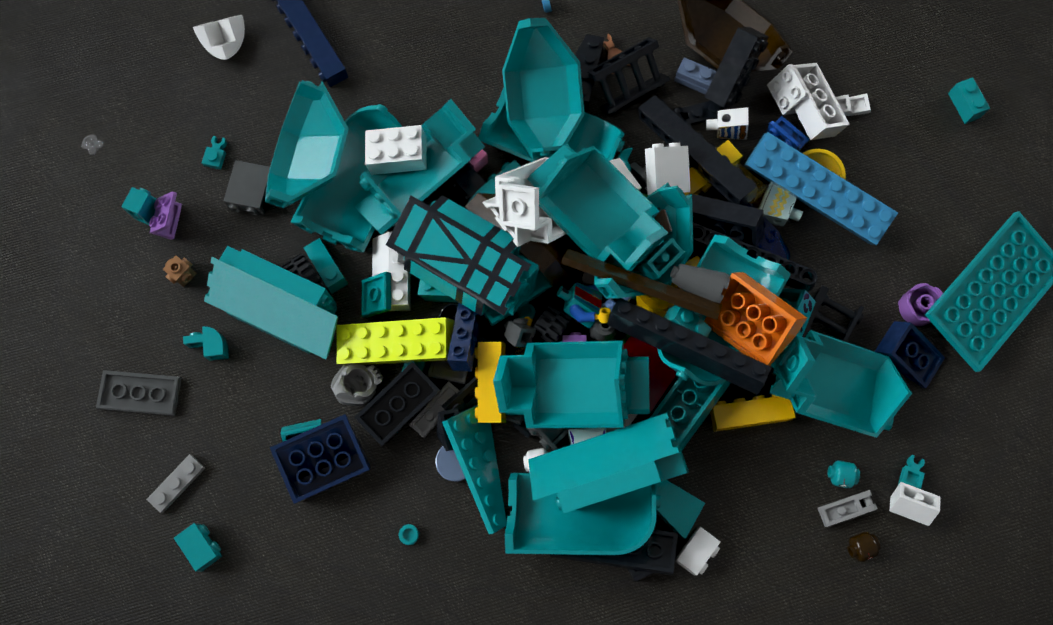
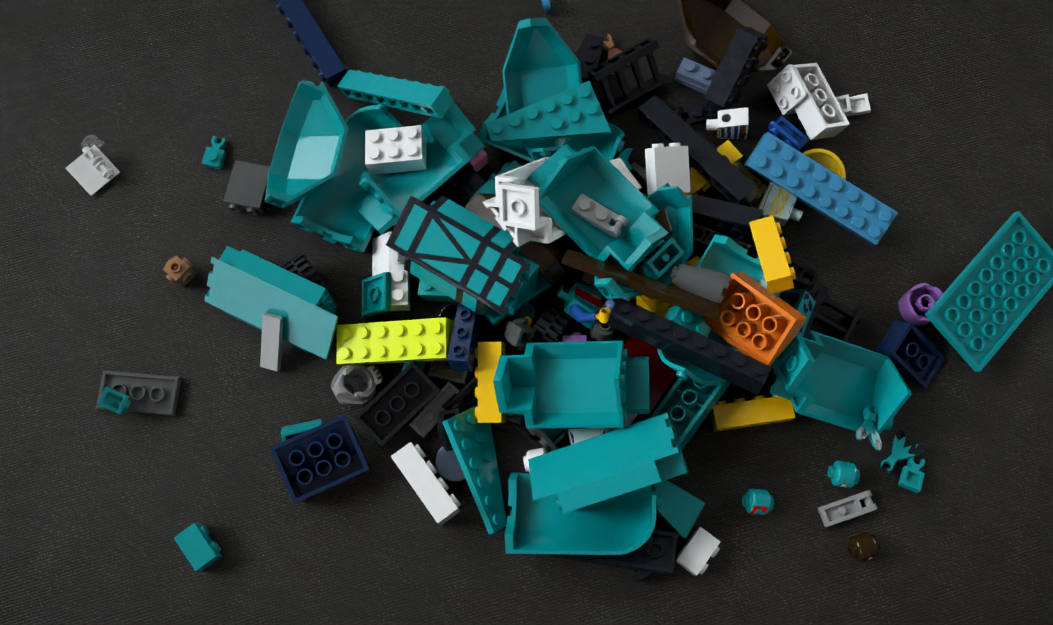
(92, 169): none -> white hinge
(114, 400): none -> teal bracket
(140, 205): teal brick -> none
(166, 216): medium lavender bracket -> none
(175, 483): light grey plate -> none
(213, 343): teal brick -> none
(222, 37): white brick -> none
(271, 341): none -> light grey tile
(325, 266): teal slope -> none
(396, 93): none -> teal brick
(409, 534): teal tile -> none
(425, 483): none -> white brick
(559, 116): none -> teal wing
(598, 215): none -> light grey plate
(758, 502): none -> teal head
(771, 254): none -> yellow brick
(868, 428): none -> teal piece
(900, 452): none -> teal piece
(915, 504): white brick -> none
(968, 100): teal brick -> none

